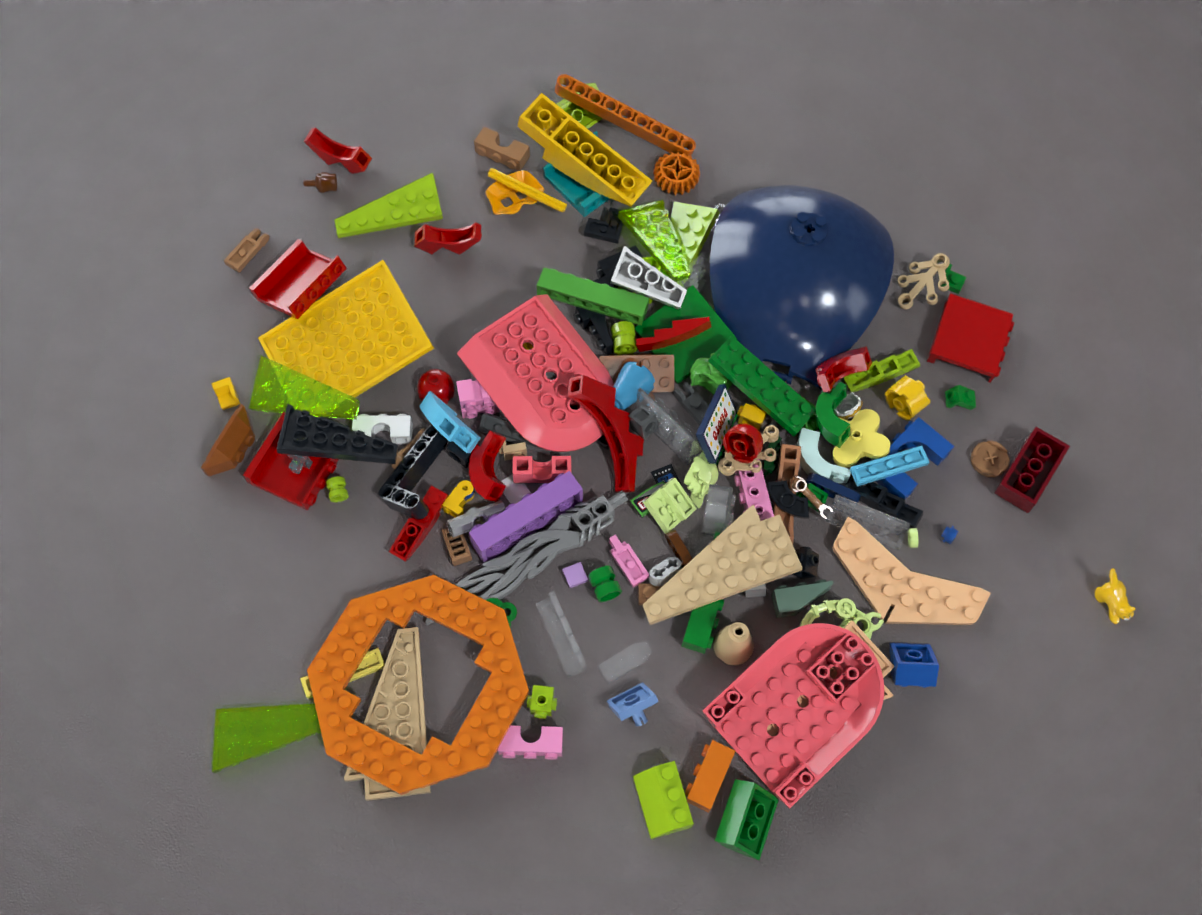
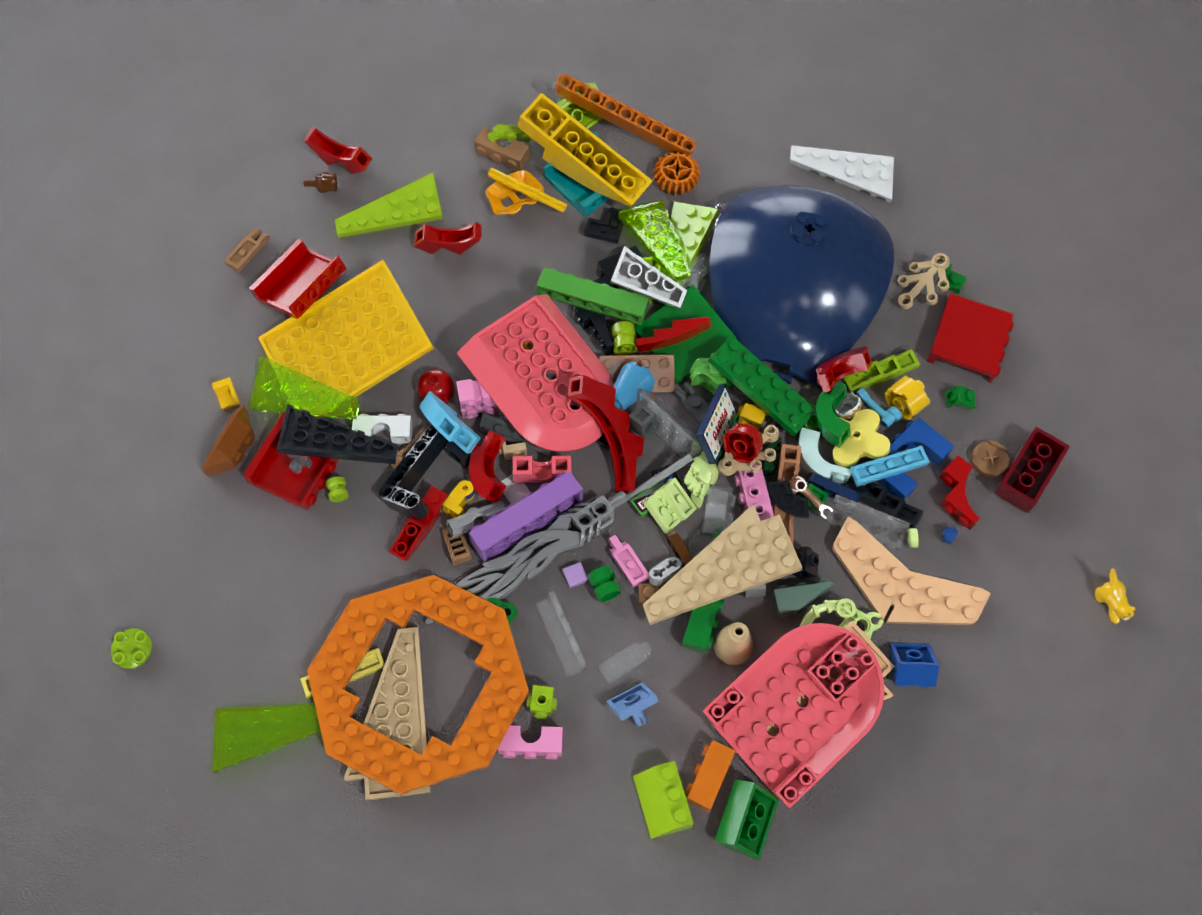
(131, 648): none -> lime dish
(508, 133): none -> lime plate
(660, 476): none -> light grey bar
(851, 169): none -> white wing
(887, 417): none -> medium azure brick
(956, 501): none -> red arch

